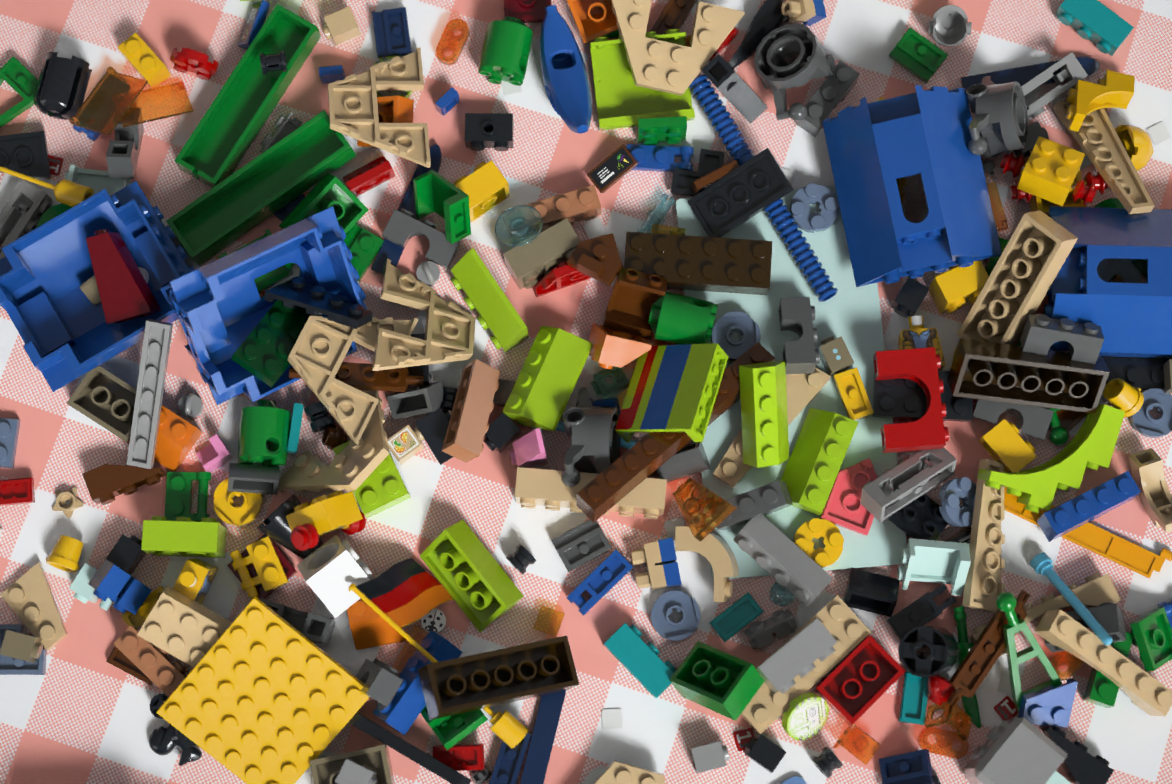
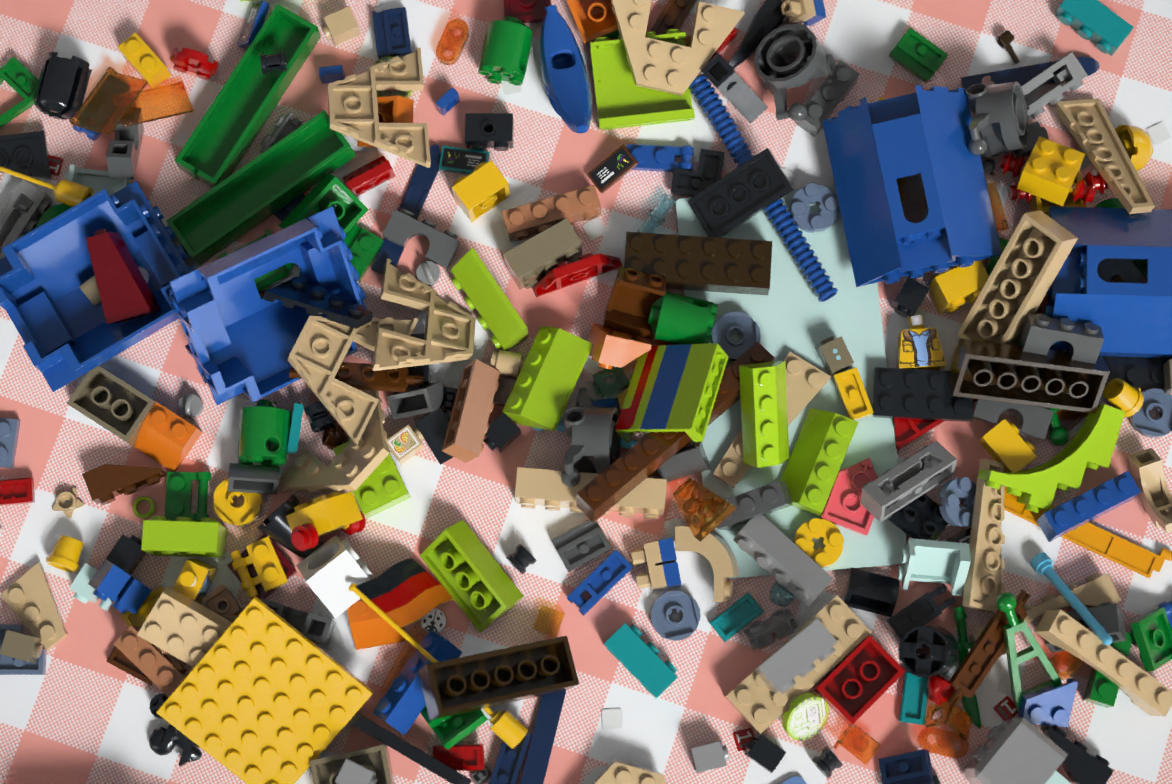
(136, 503): none -> lime piece
(149, 393): light grey plate -> none
(214, 454): bright pink panel -> none
(221, 595): none -> medium nougat brick
(271, 341): dark green plate -> none
(379, 681): dark grey arch -> none
(440, 196): green panel -> none
(461, 159): none -> tile
(507, 362): none -> tan brick
(518, 225): clear light blue dish -> none
(529, 450): bright pink slope -> none
(597, 258): reddish brown plate -> none
(662, 129): green plate -> none
(663, 229): clear yellow tile -> none
(712, 177): reddish brown tile -> none
(717, 680): green brick -> none
(797, 316): dark grey arch -> none
(921, 367): red arch -> none
(949, 25): light grey cap -> none
(1004, 42): none -> dark brown hand
(1110, 92): yellow arch -> none

